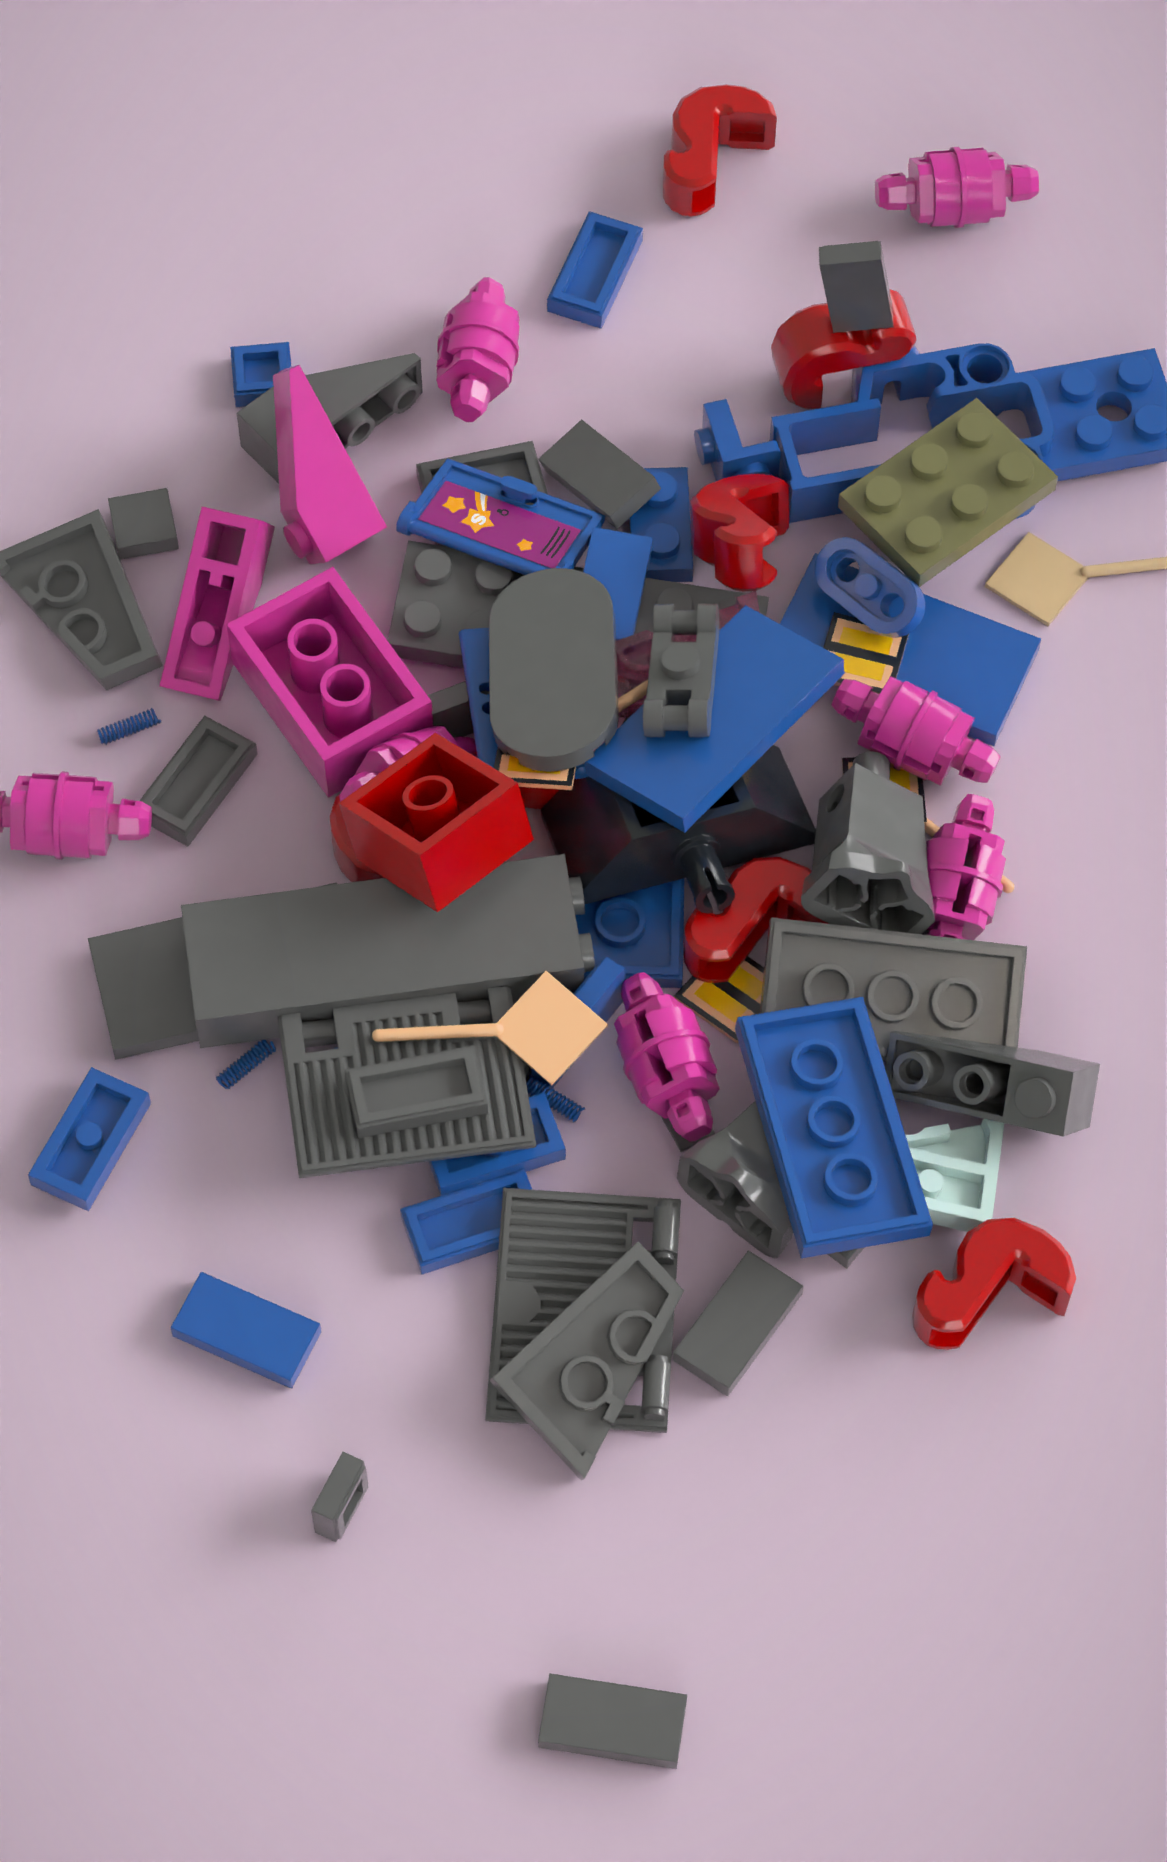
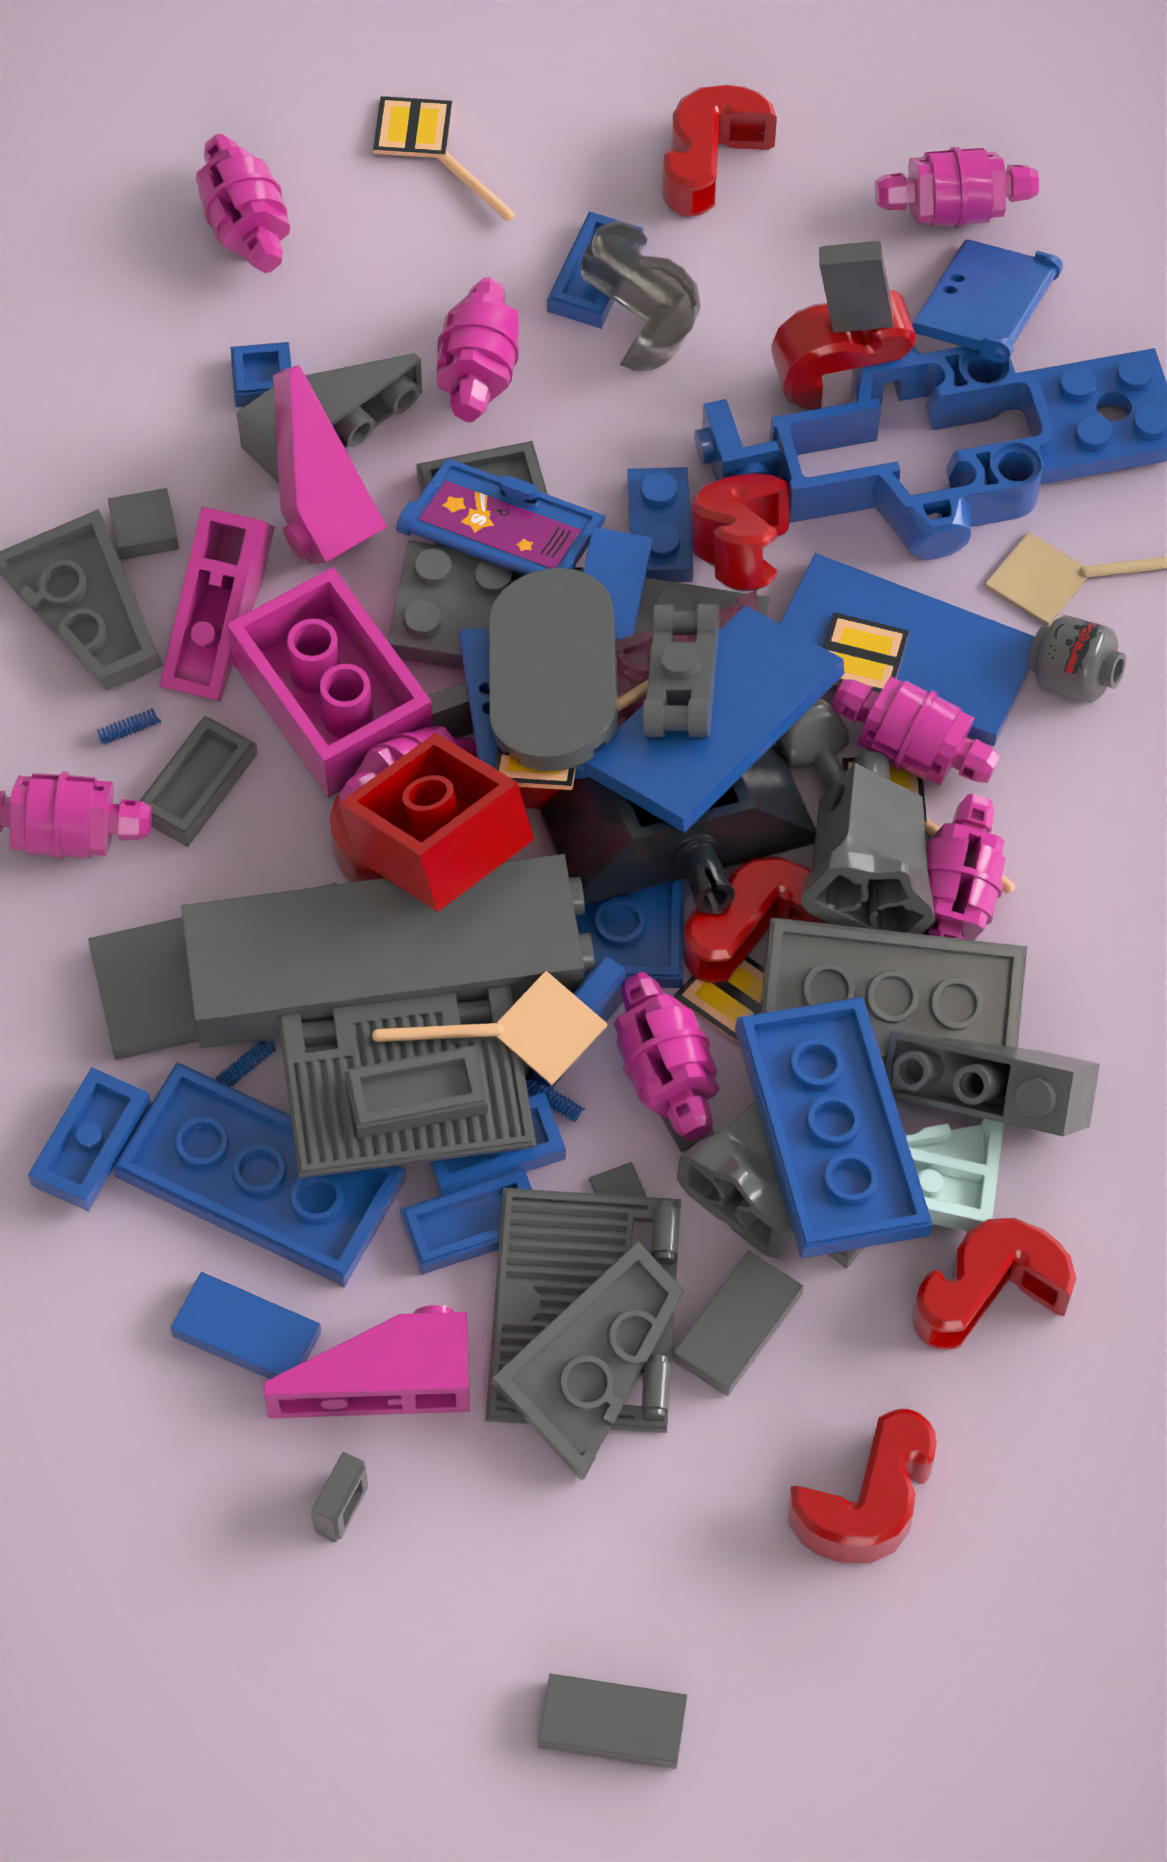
(239, 1170): none -> blue tile
(243, 203): none -> dark pink piece
(393, 1368): none -> dark pink slope
(422, 130): none -> piece
(599, 473): dark grey tile -> none
(618, 1181): none -> dark grey window
(647, 287): none -> clear smoke animal
(816, 742): none -> dark grey piece
(872, 589): blue plate -> none
(882, 1517): none -> red animal
(947, 492): olive plate -> none
(986, 298): none -> blue door
(1076, 659): none -> dark grey head

